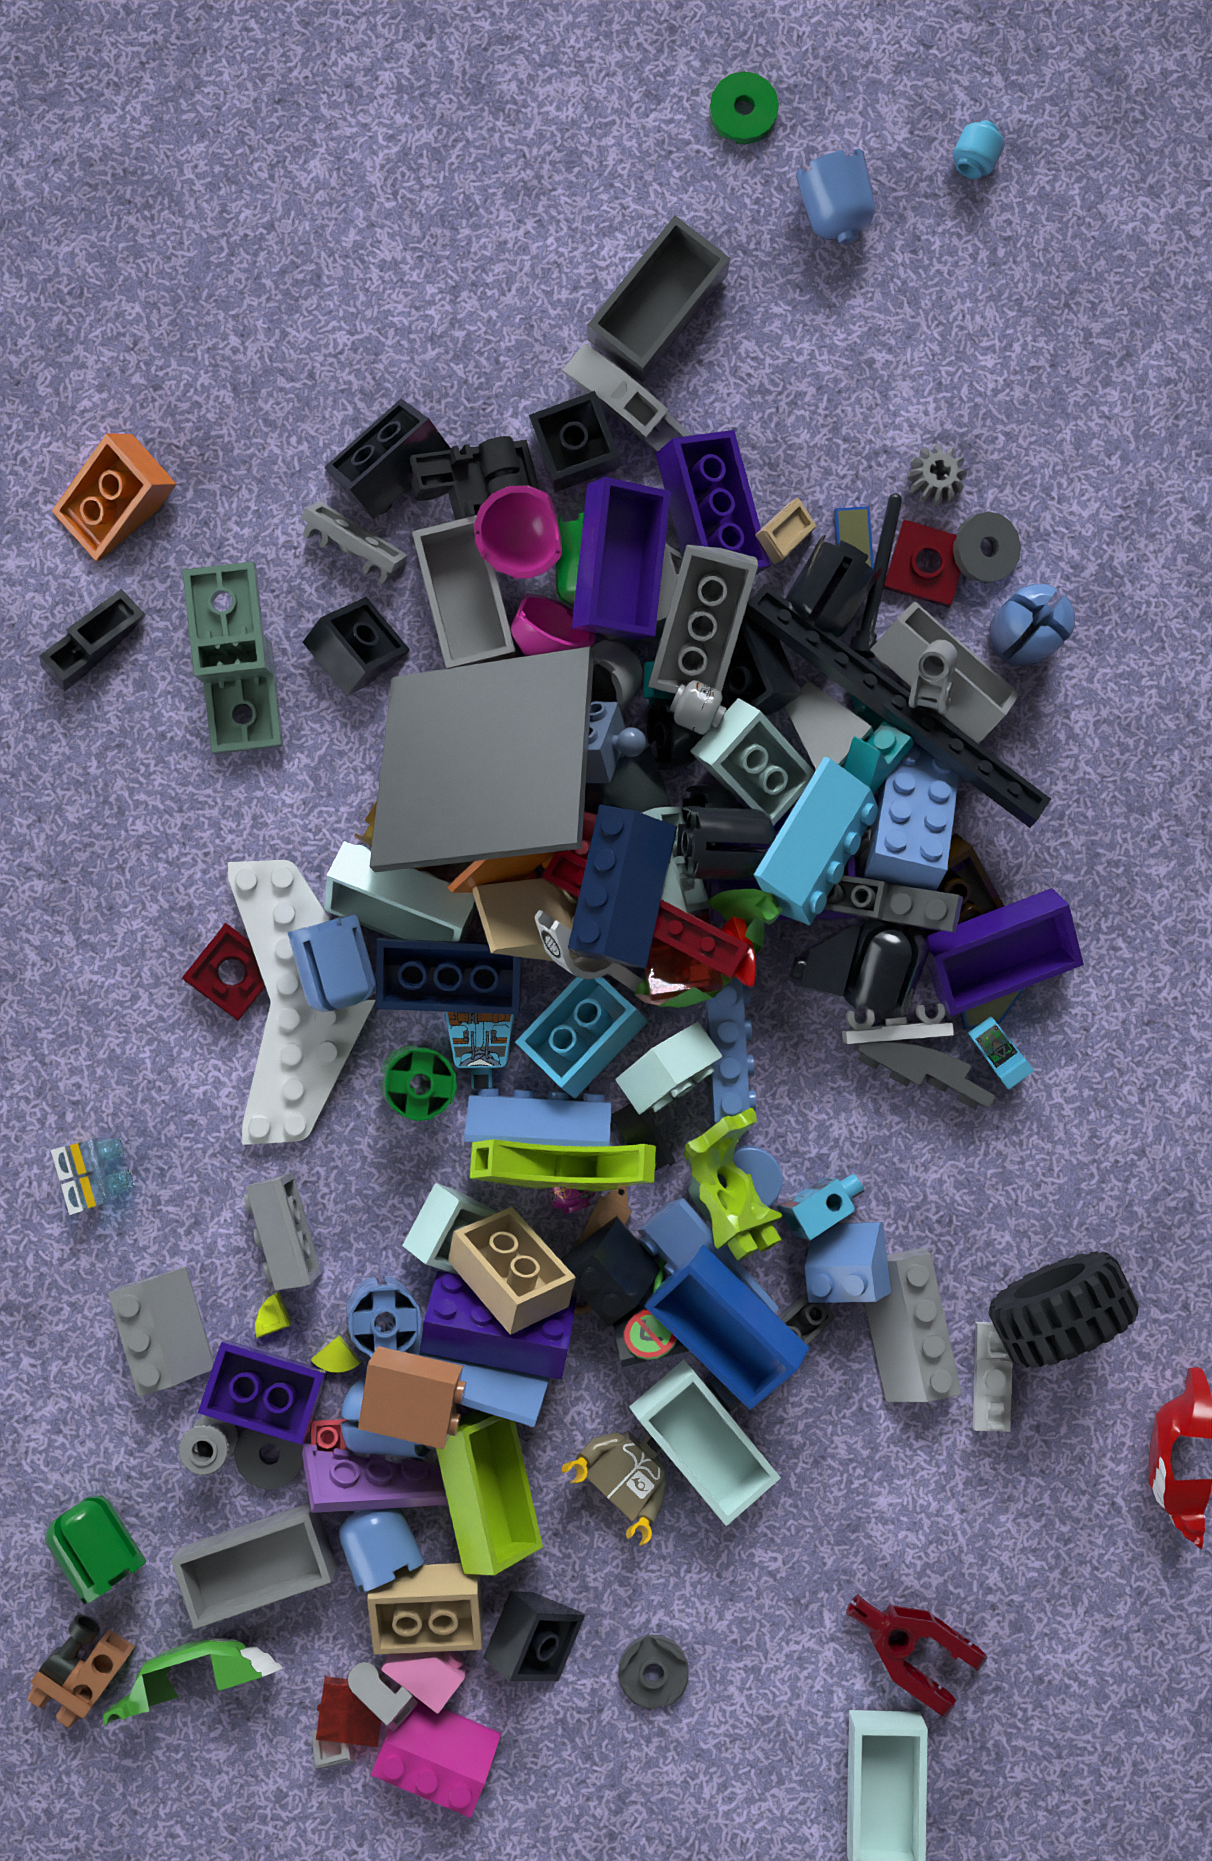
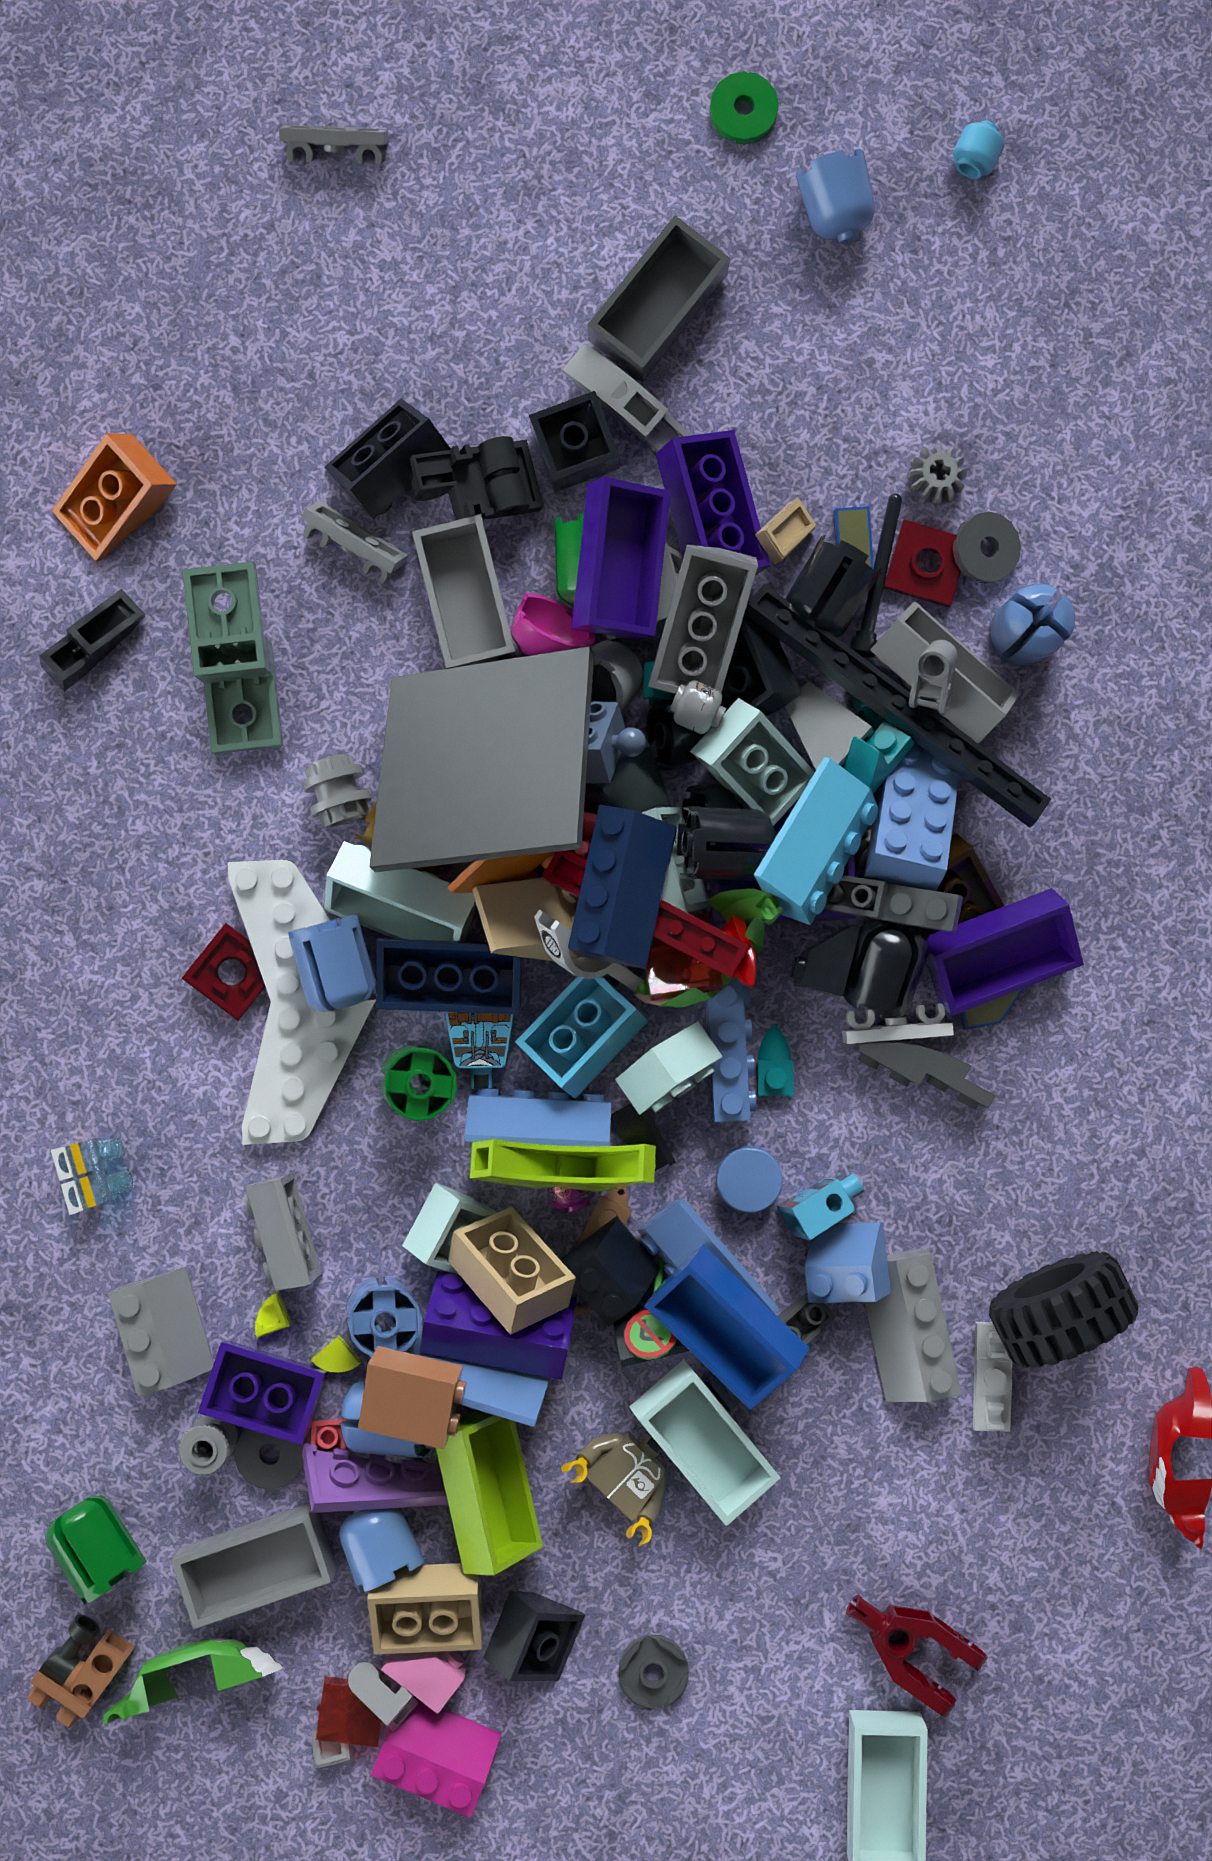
(334, 140): none -> light grey plate
(336, 790): none -> light grey piece
(355, 645): black slope -> none
(518, 532): dark pink cylinder -> none
(735, 1211): lime hips -> none
(774, 1065): none -> teal plate
(1000, 1053): leg -> none

